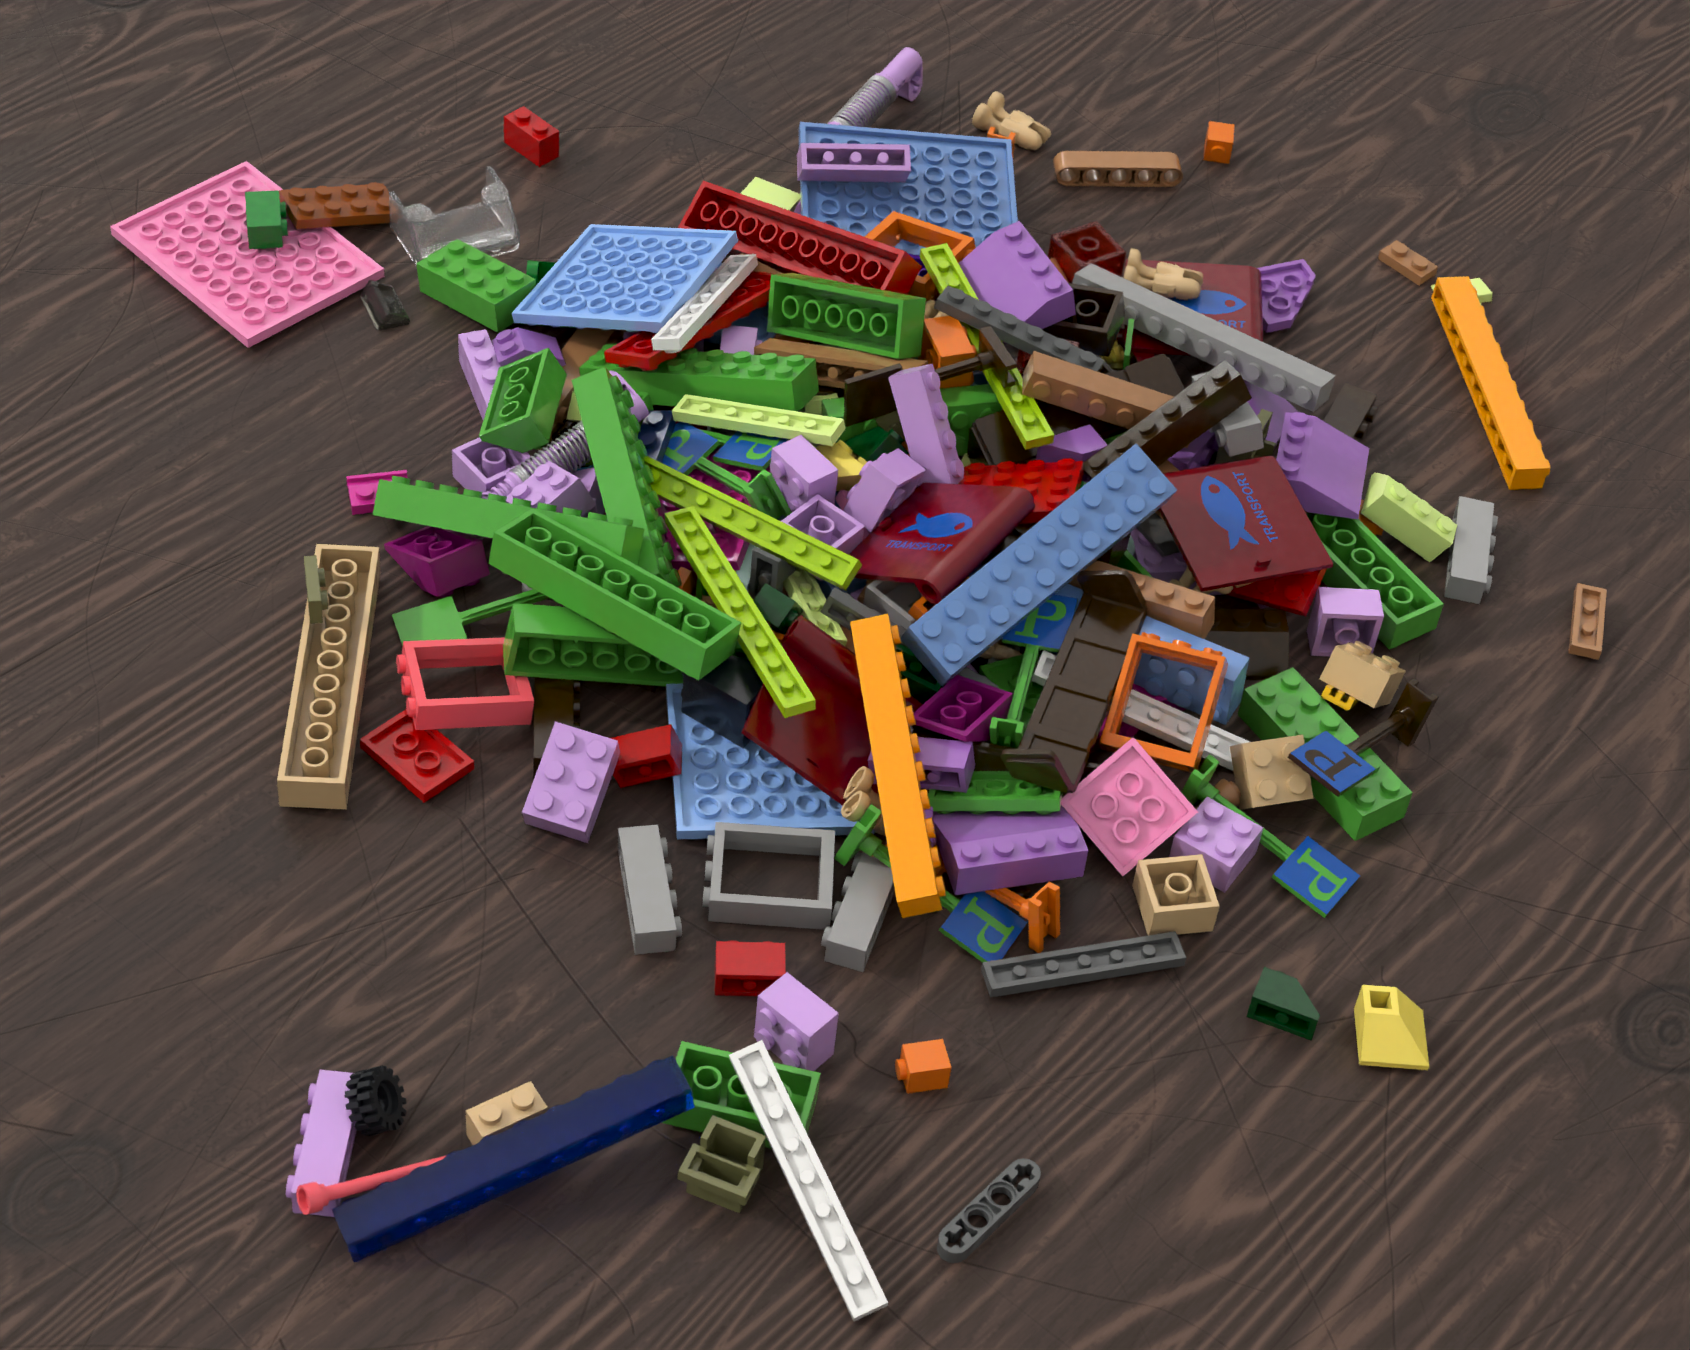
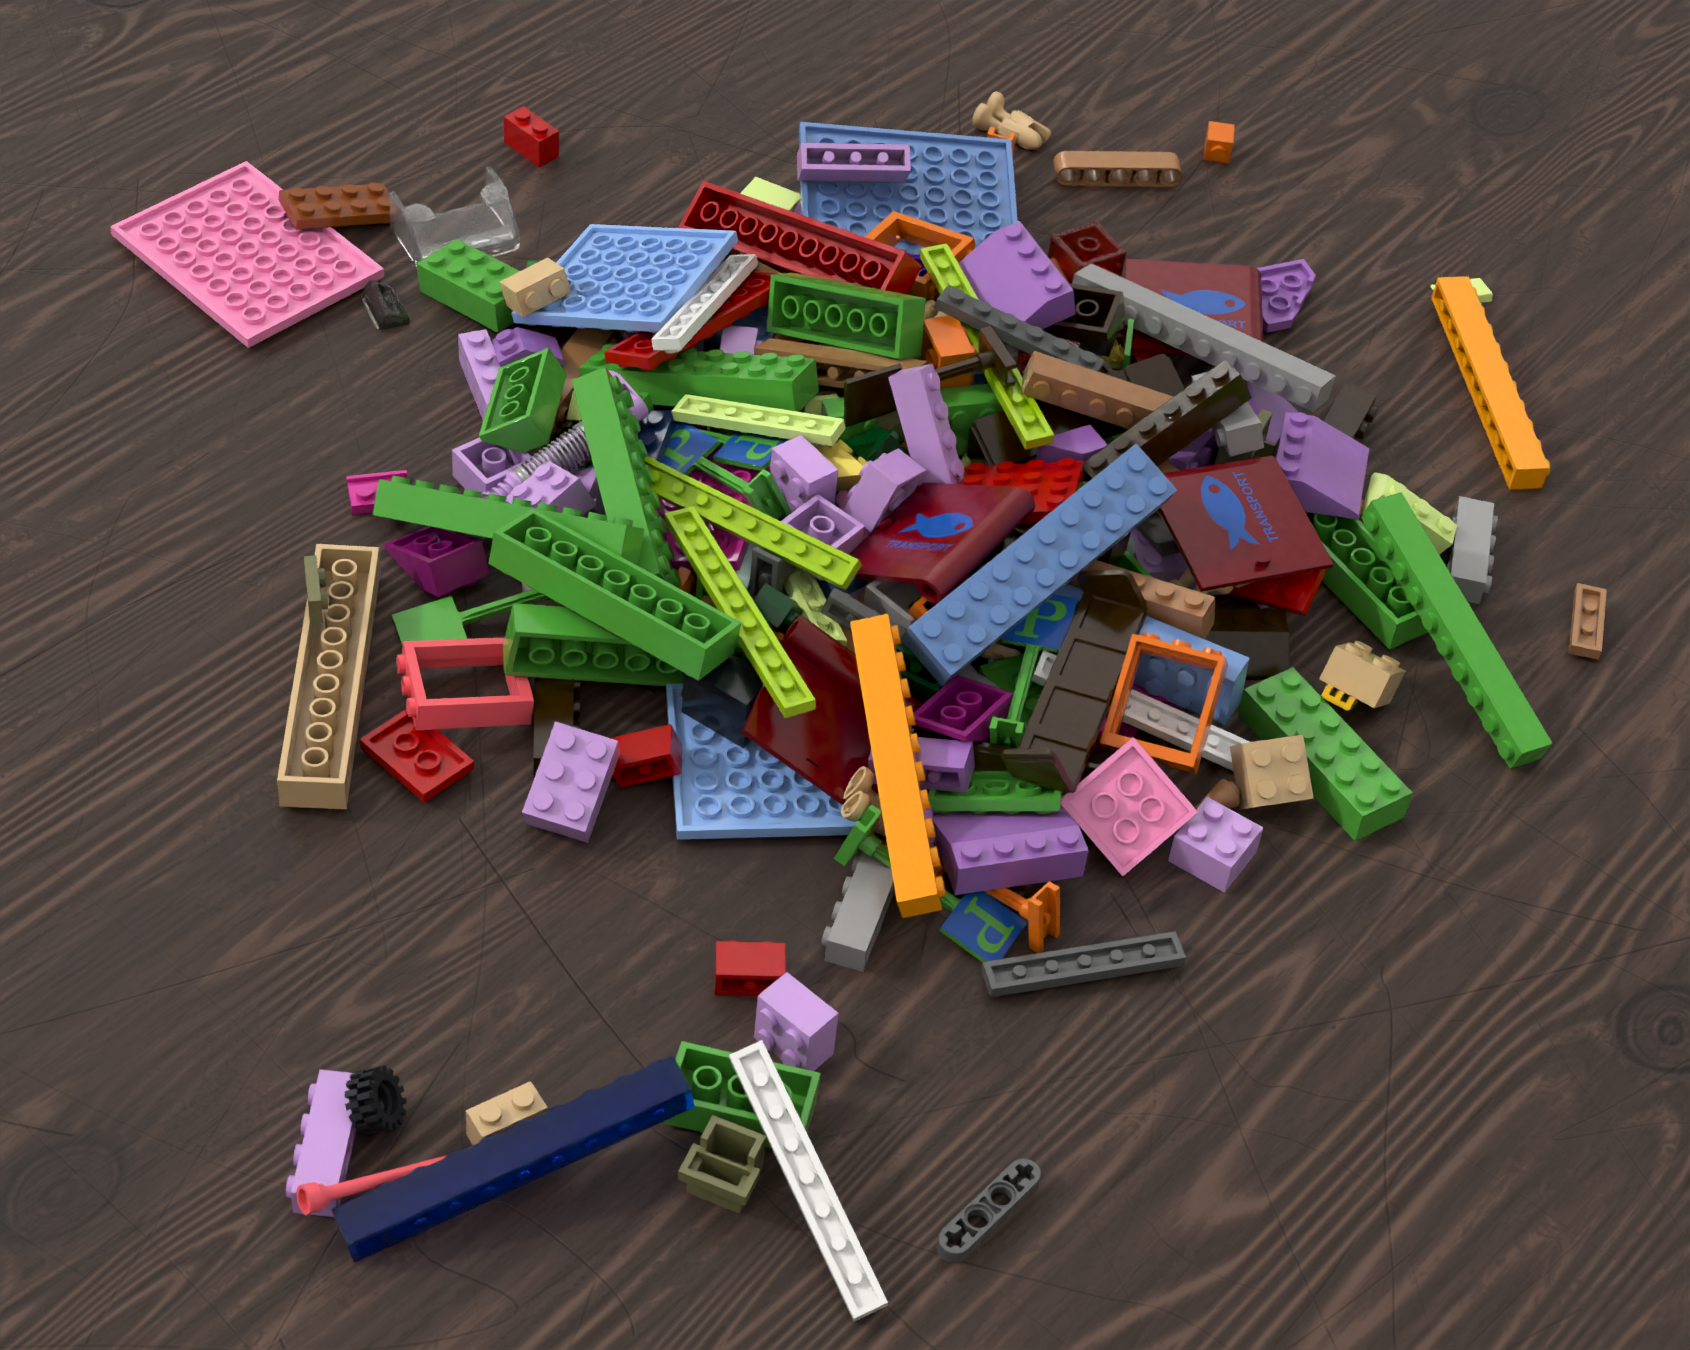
(265, 219): green brick -> none
(535, 287): none -> tan brick
(647, 889): light grey brick -> none
(766, 909): light grey window -> none
(899, 78): lavender piece -> none
(923, 1066): orange brick -> none
(1165, 280): tan piece -> none
(1175, 895): tan brick -> none
(1283, 1004): dark green slope -> none
(1307, 871): piece -> none
(1339, 765): dark brown piece -> none
(1344, 617): lavender brick -> none
(1389, 1029): light yellow slope -> none
(1408, 262): medium nougat plate -> none
(1456, 631): none -> bright green brick

